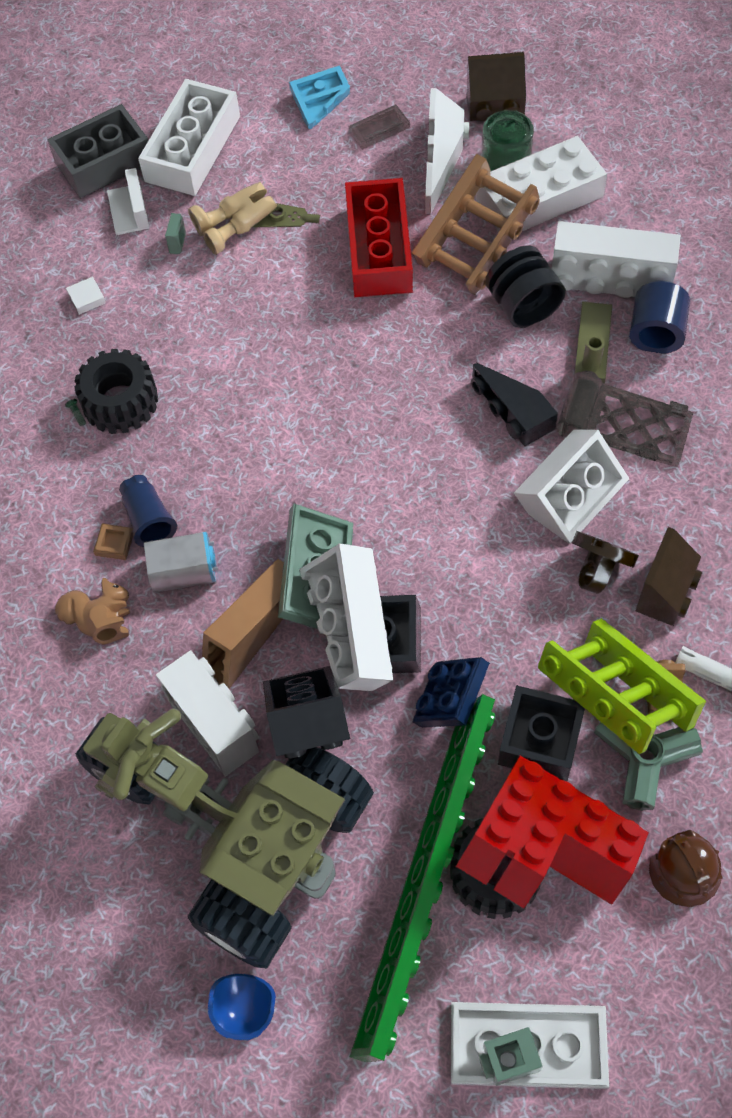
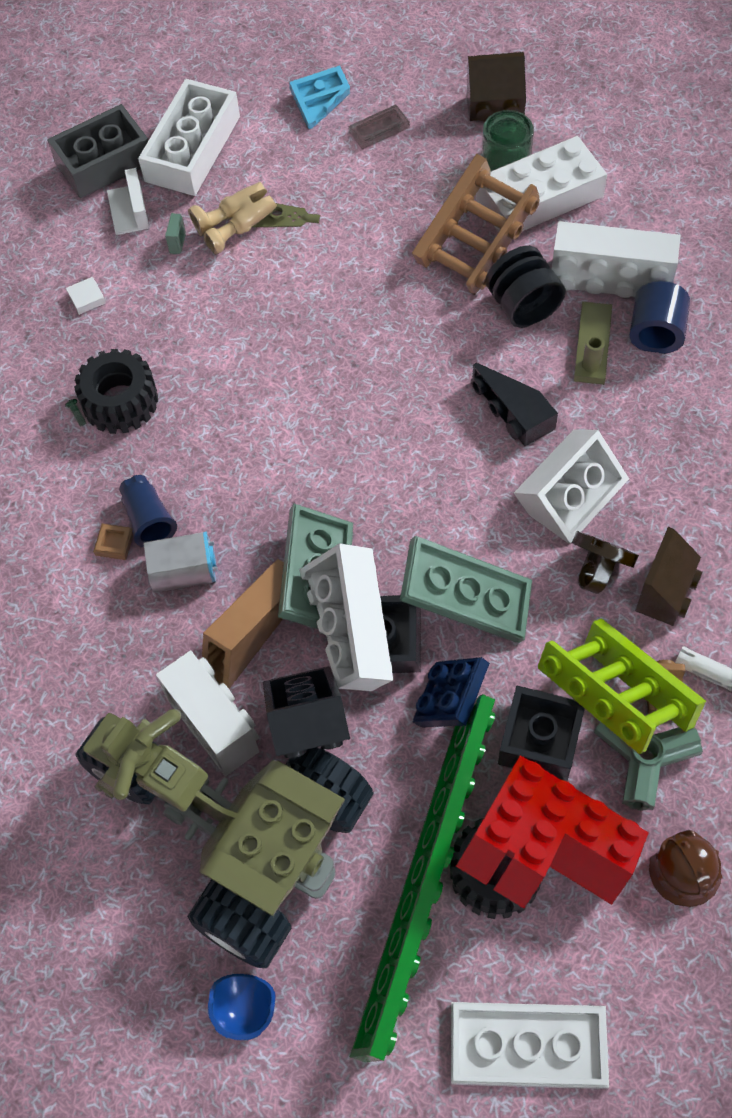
(98, 617): medium nougat animal -> none
(379, 237): red brick -> none
(444, 144): white wedge -> none
(466, 589): none -> sand green tile
(521, 1046): sand green brick -> none
(587, 400): clear smoke piece -> none

